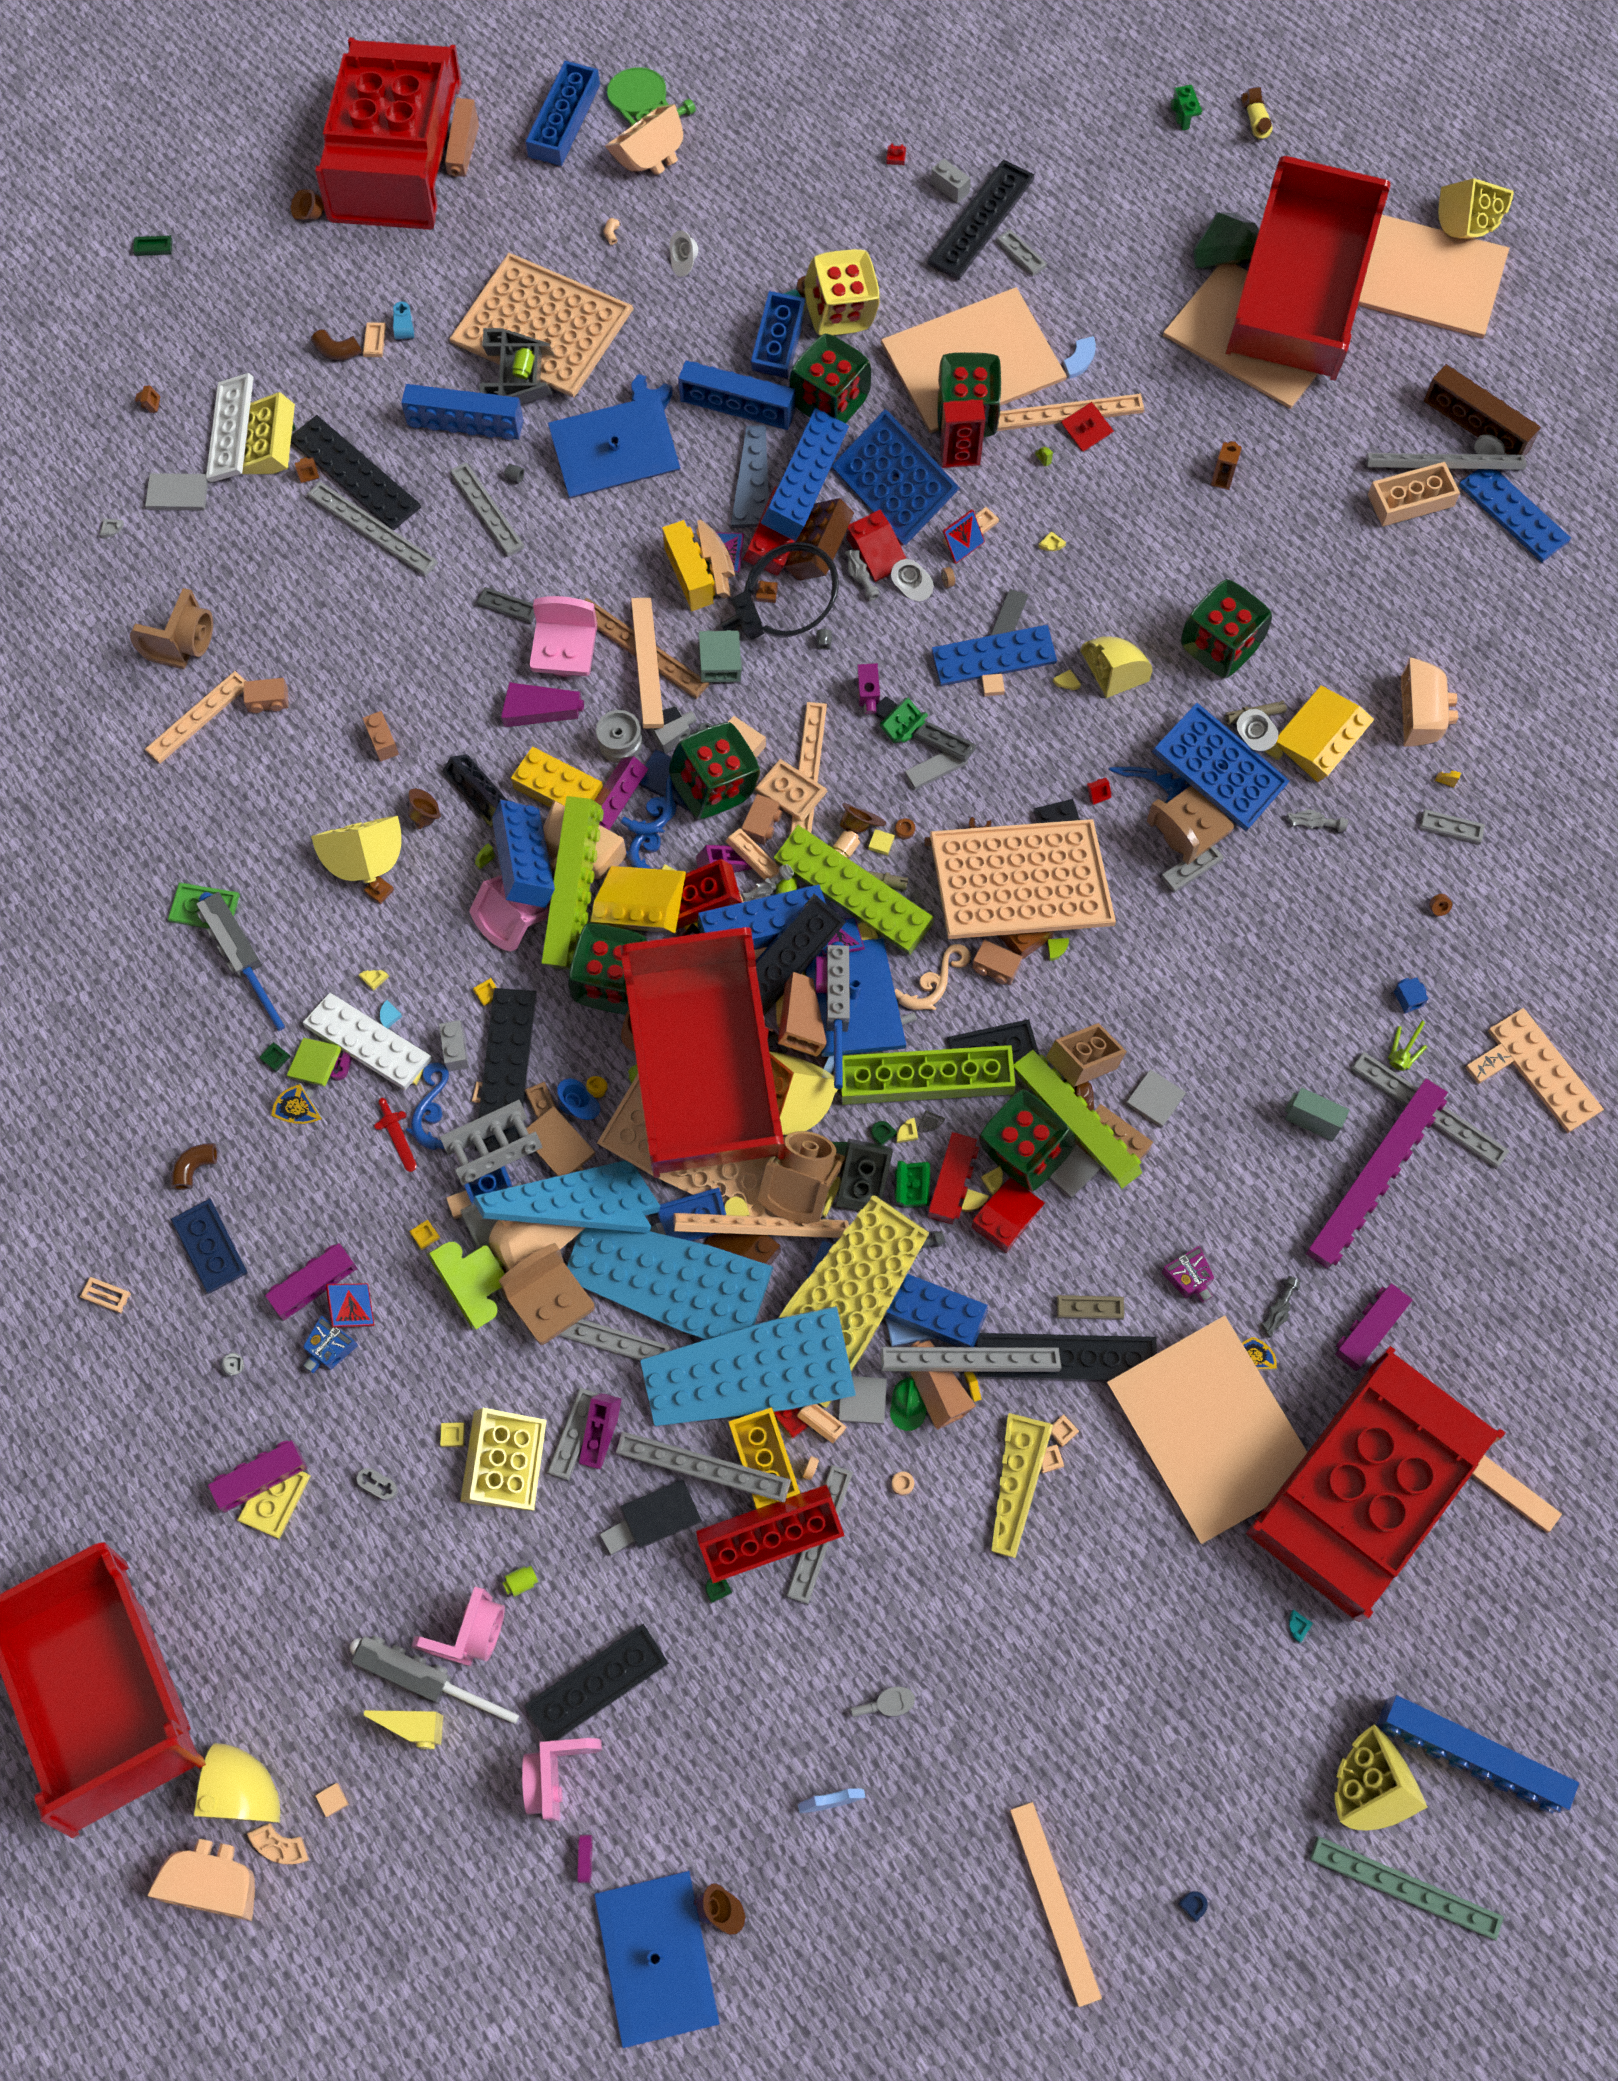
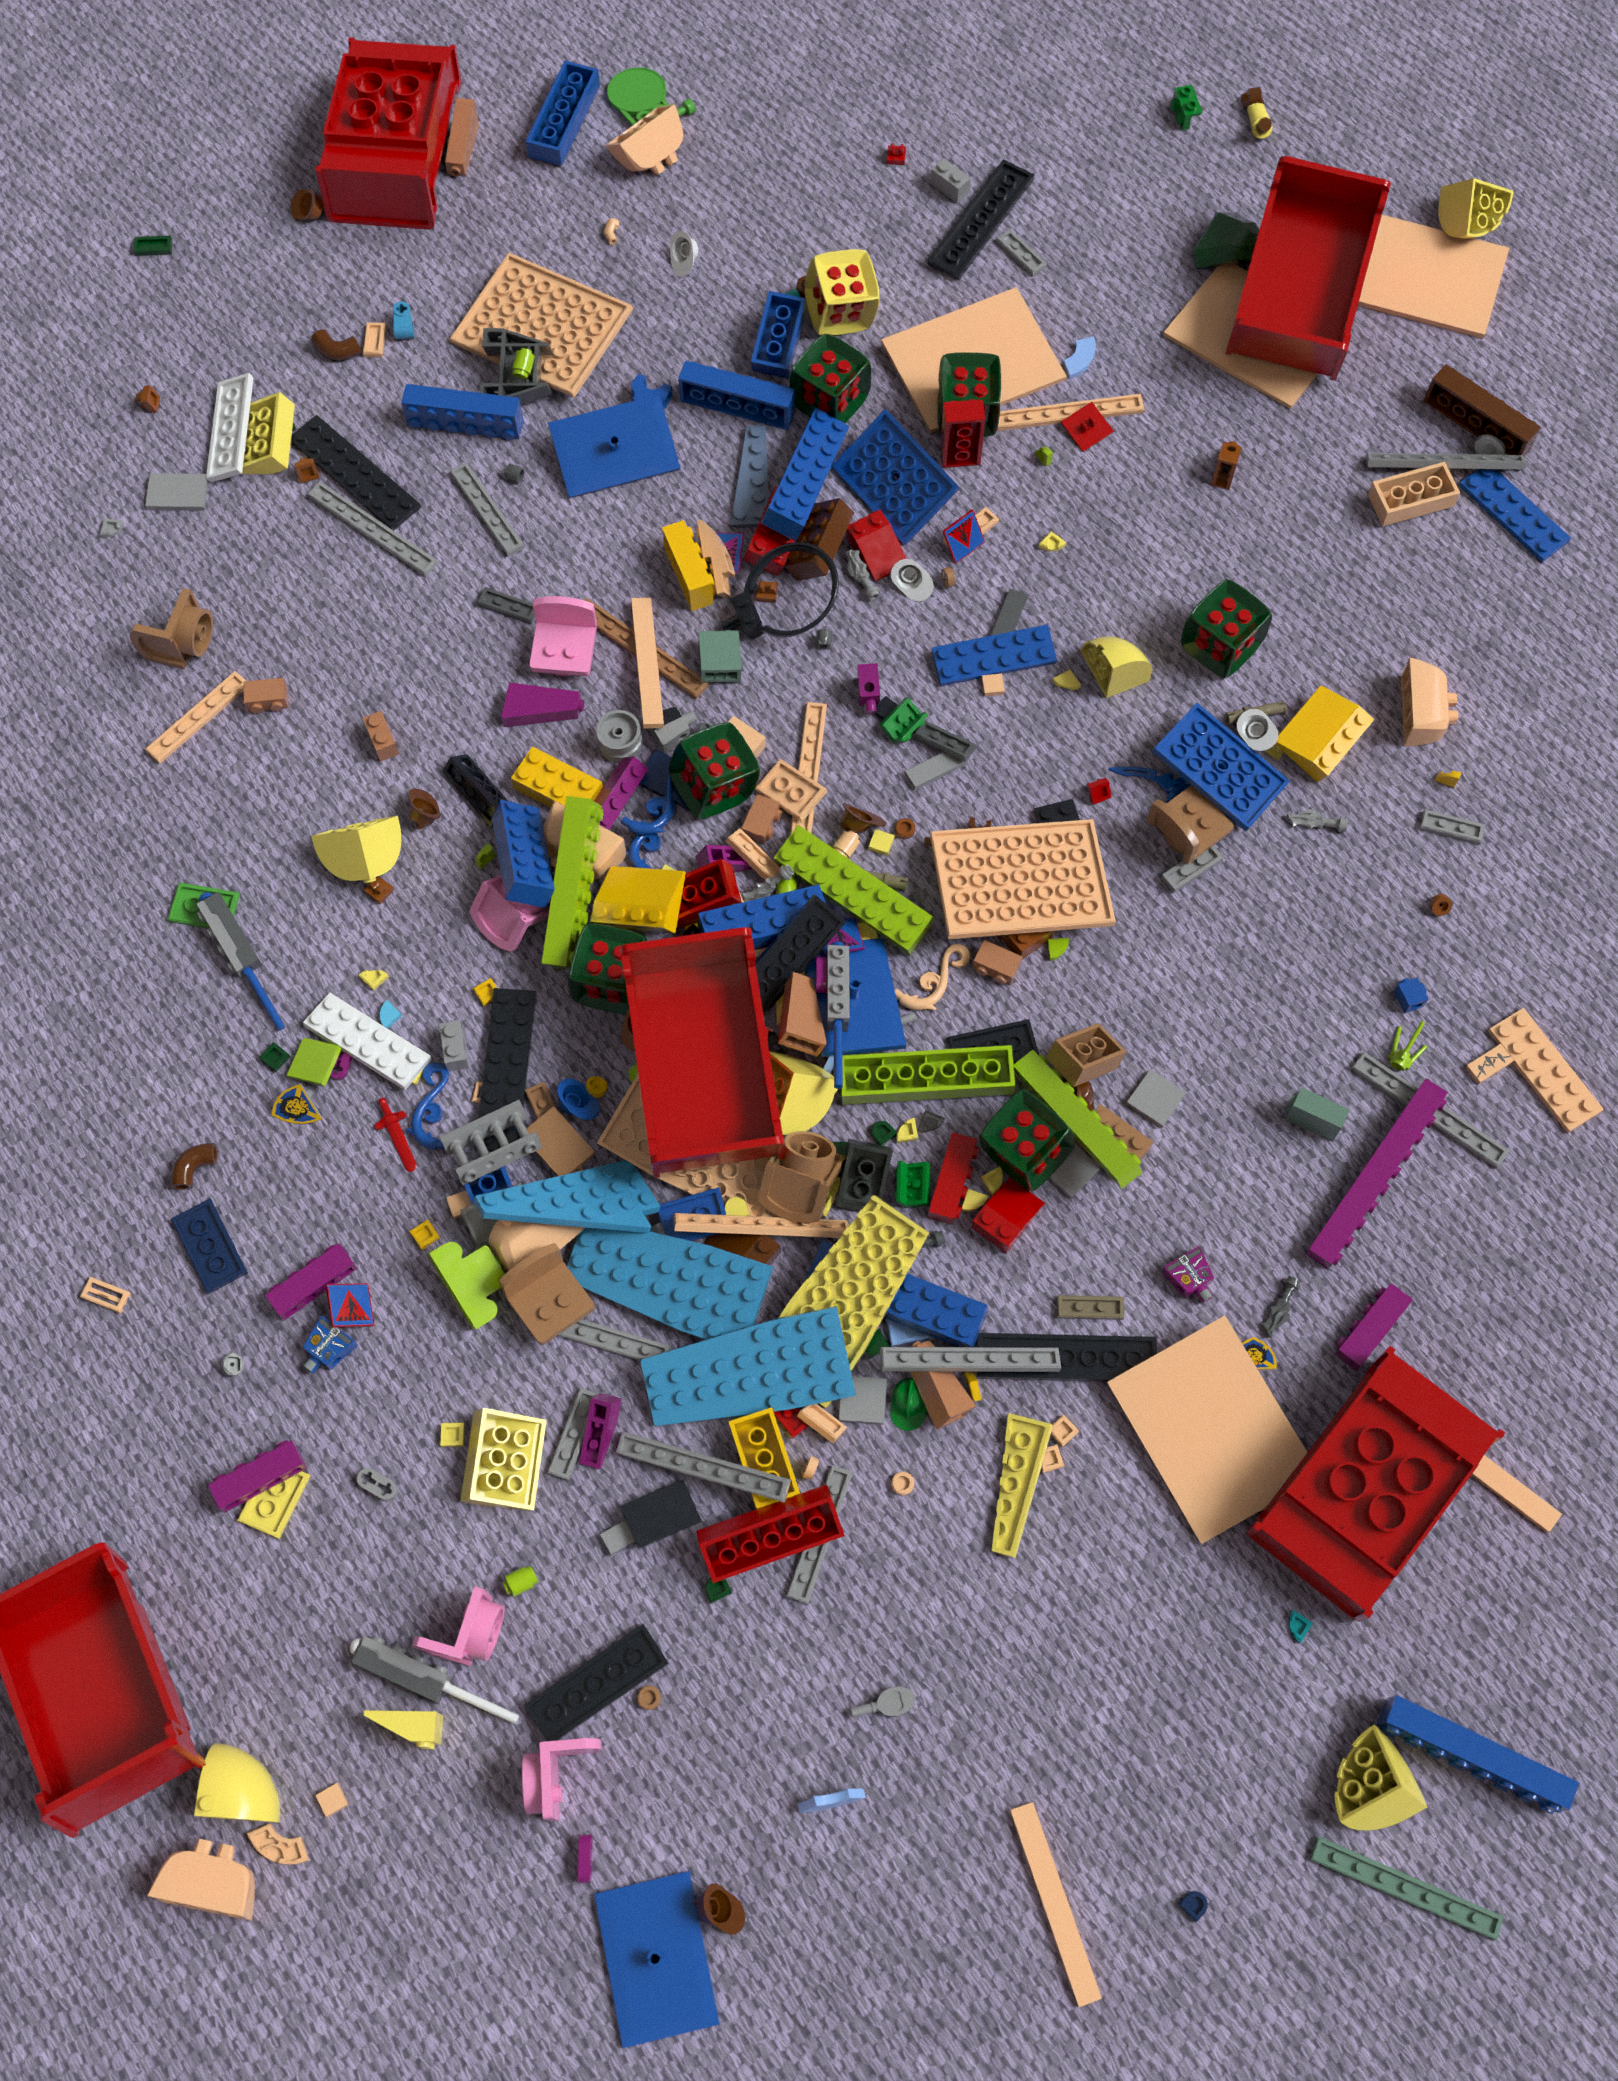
(649, 1697): none -> medium nougat tile
(875, 1344): none -> dark green tile

